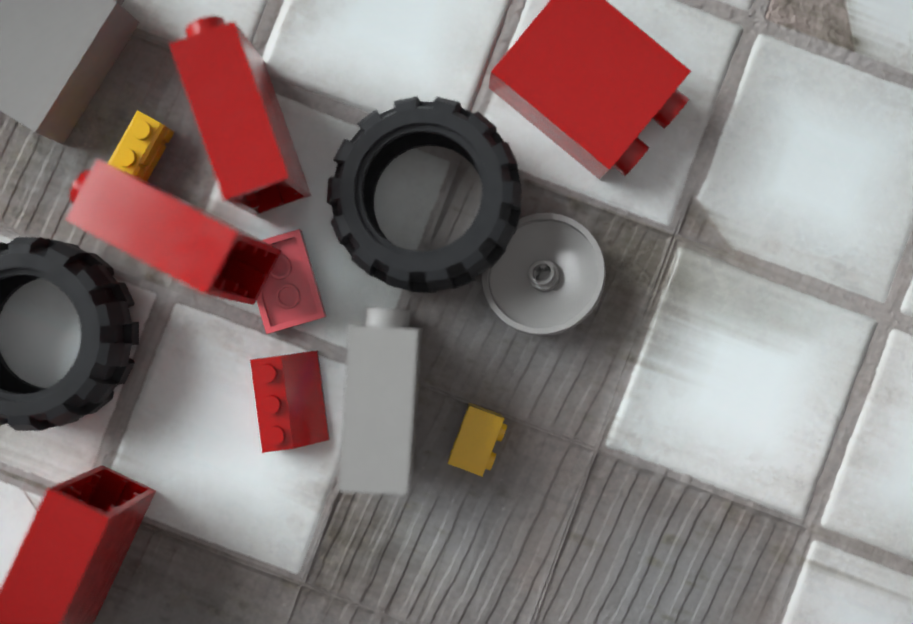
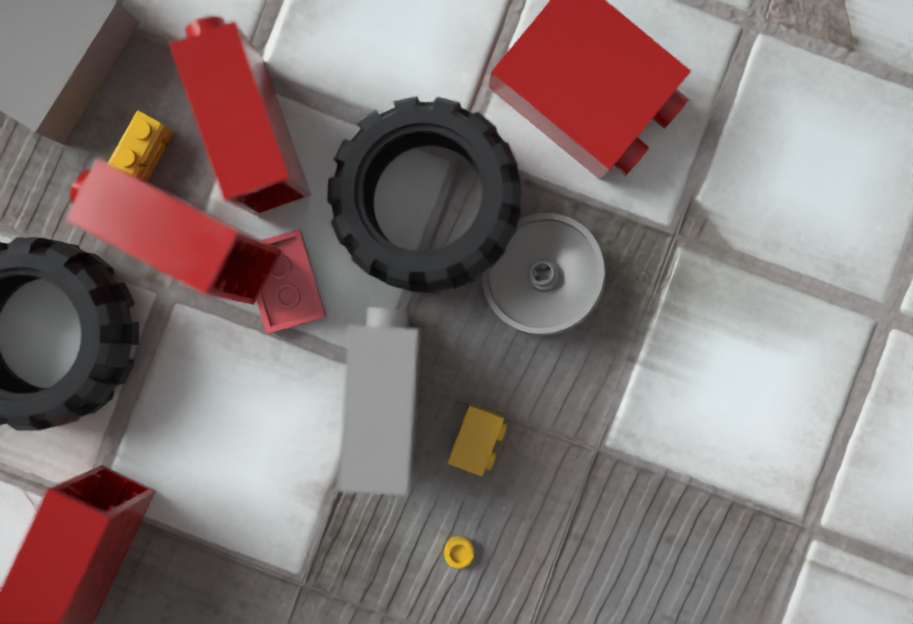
(289, 401): red slope -> none
(459, 552): none -> yellow tile

